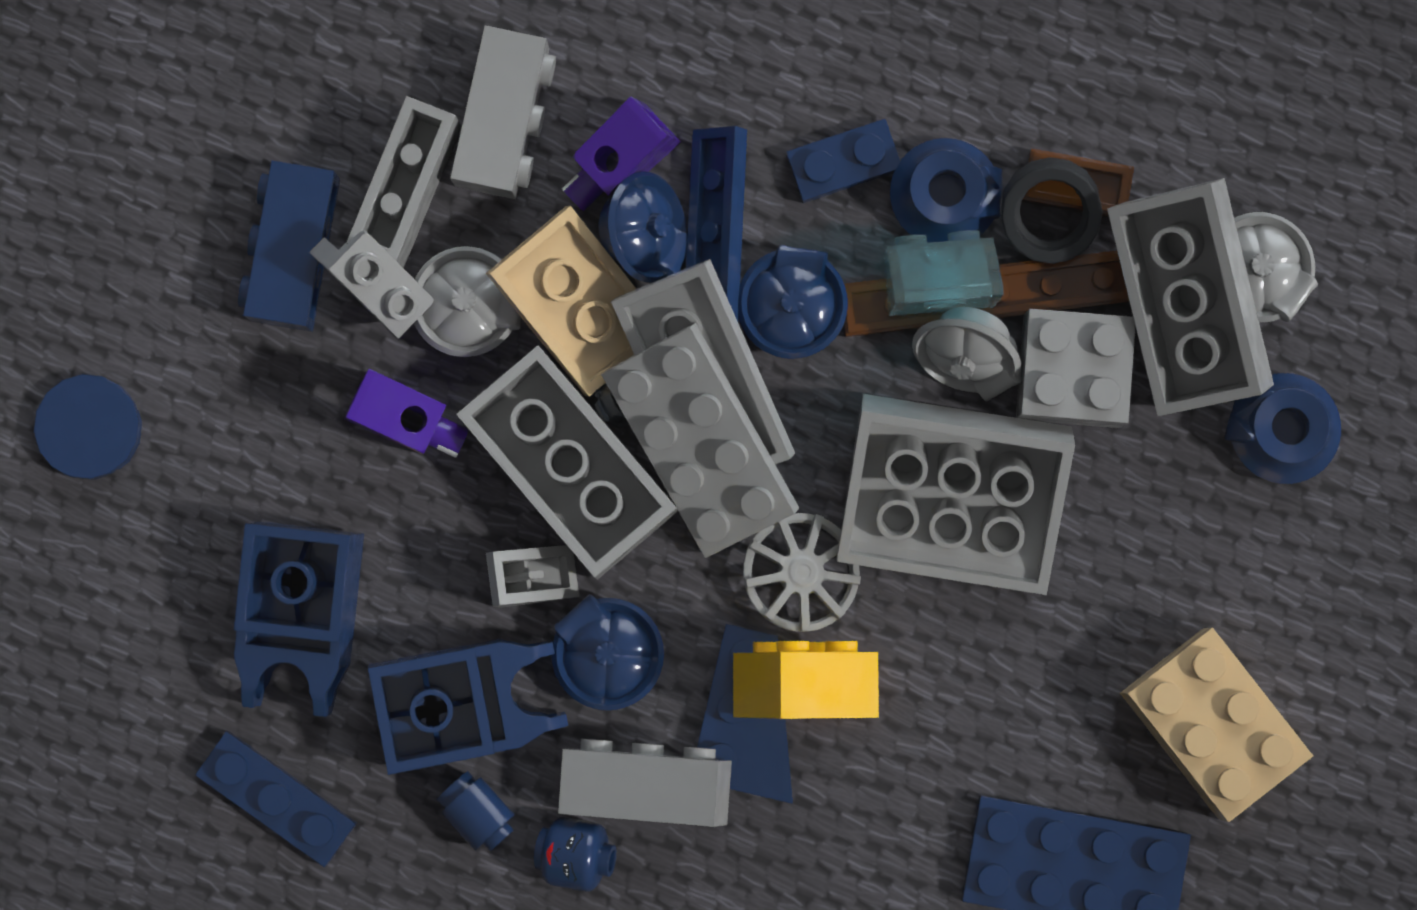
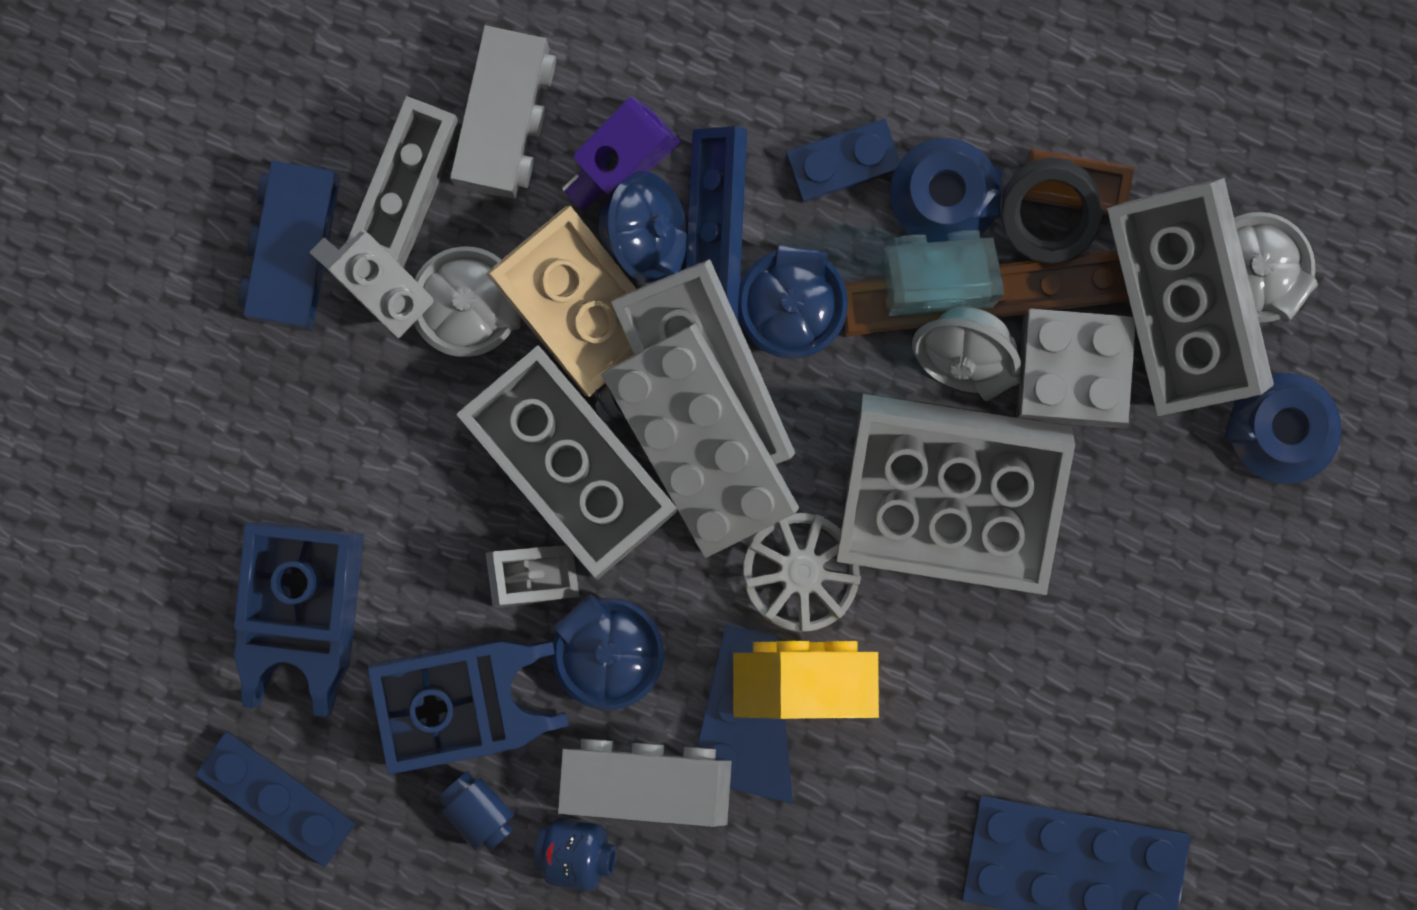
(87, 427): dark blue tile -> none
(380, 406): dark purple torso -> none
(1216, 724): tan brick -> none

